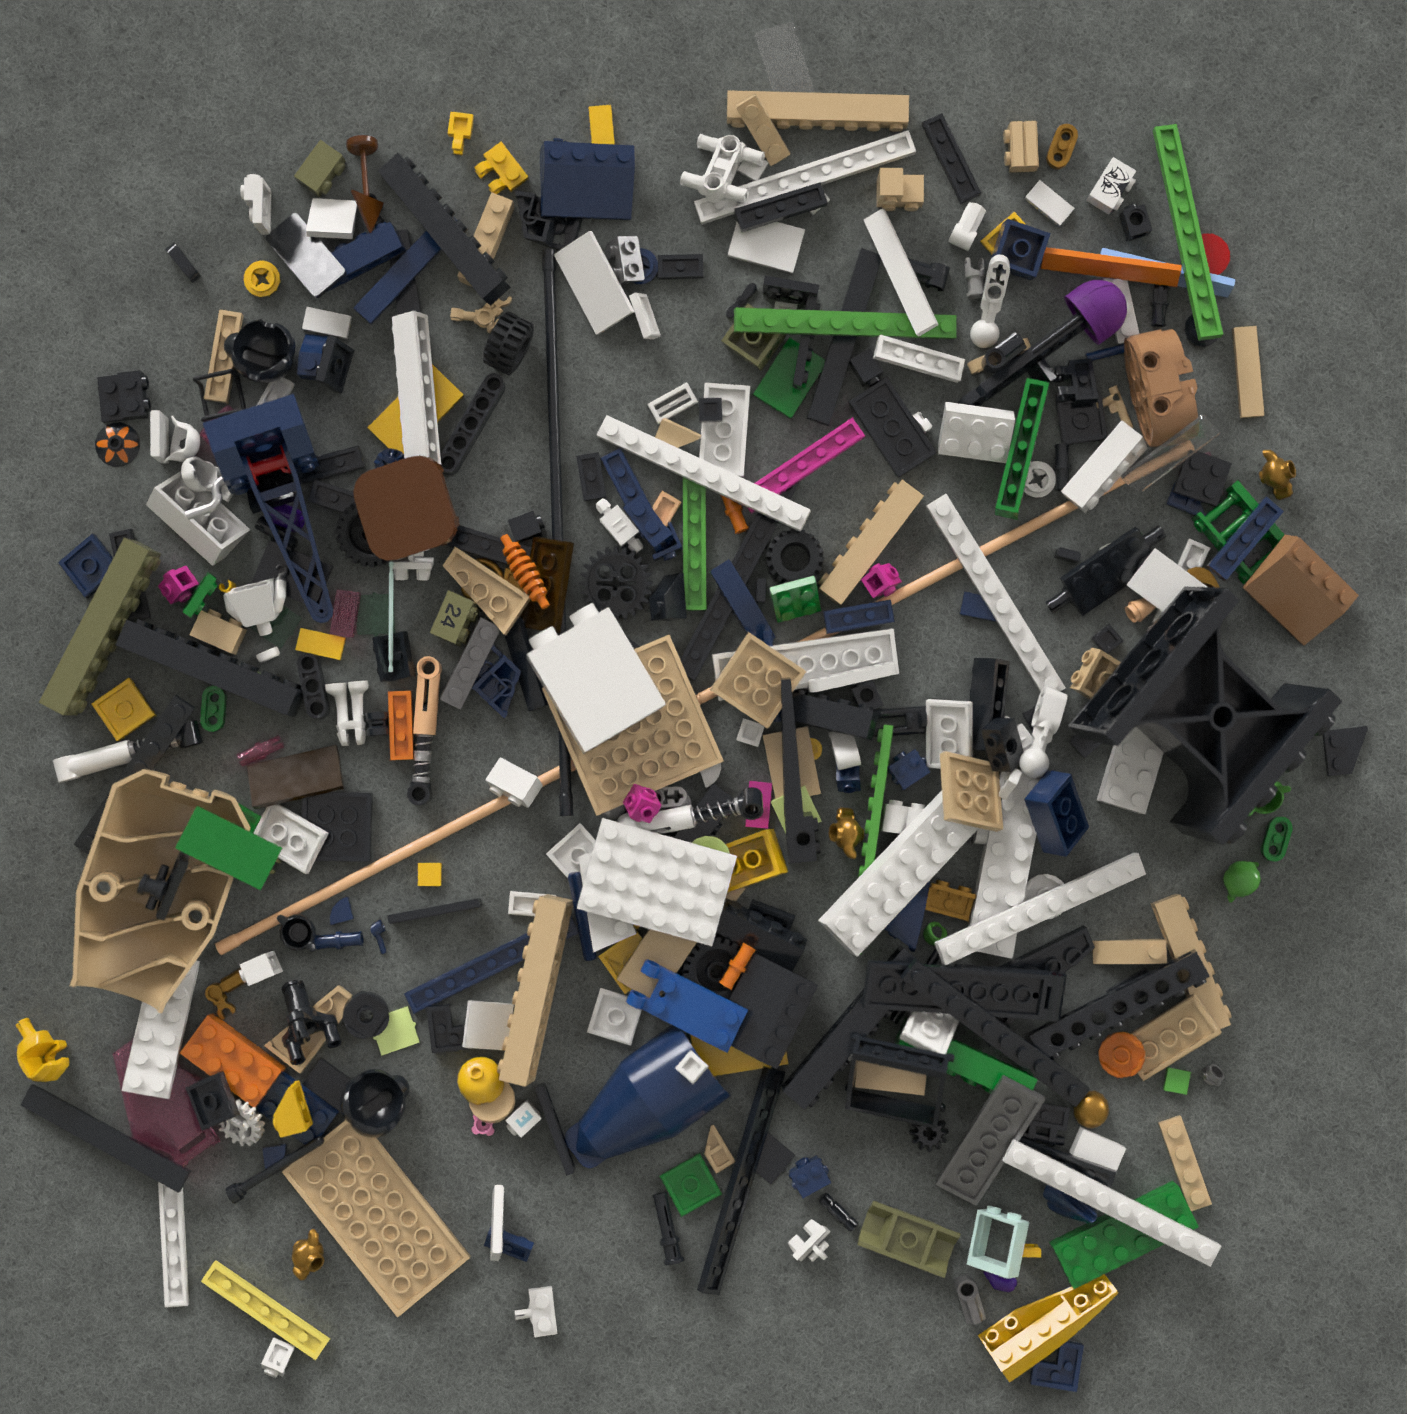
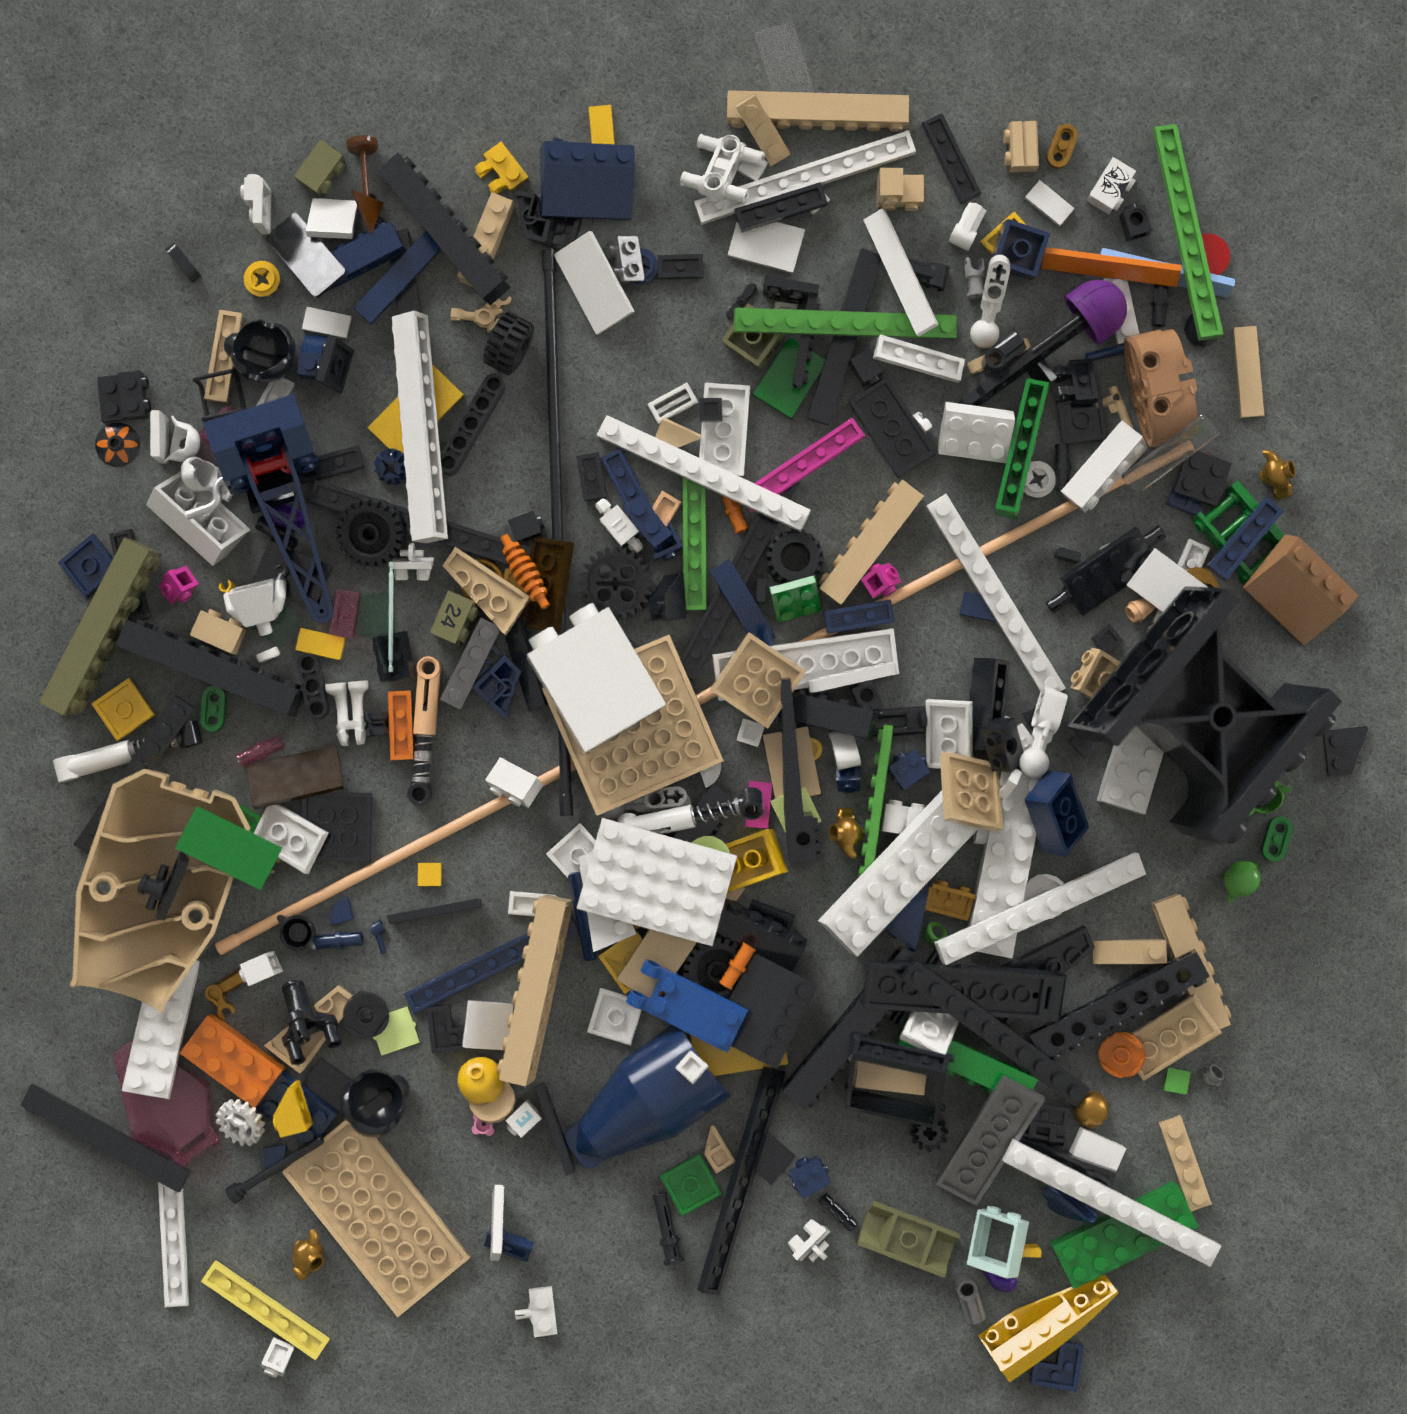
(34, 1047): yellow piece -> none
(195, 603): green plate -> none
(212, 1100): black tile -> none
(405, 508): reddish brown tile -> none
(460, 128): yellow plate -> none
(642, 803): dark pink brick -> none
(645, 316): white tile -> none

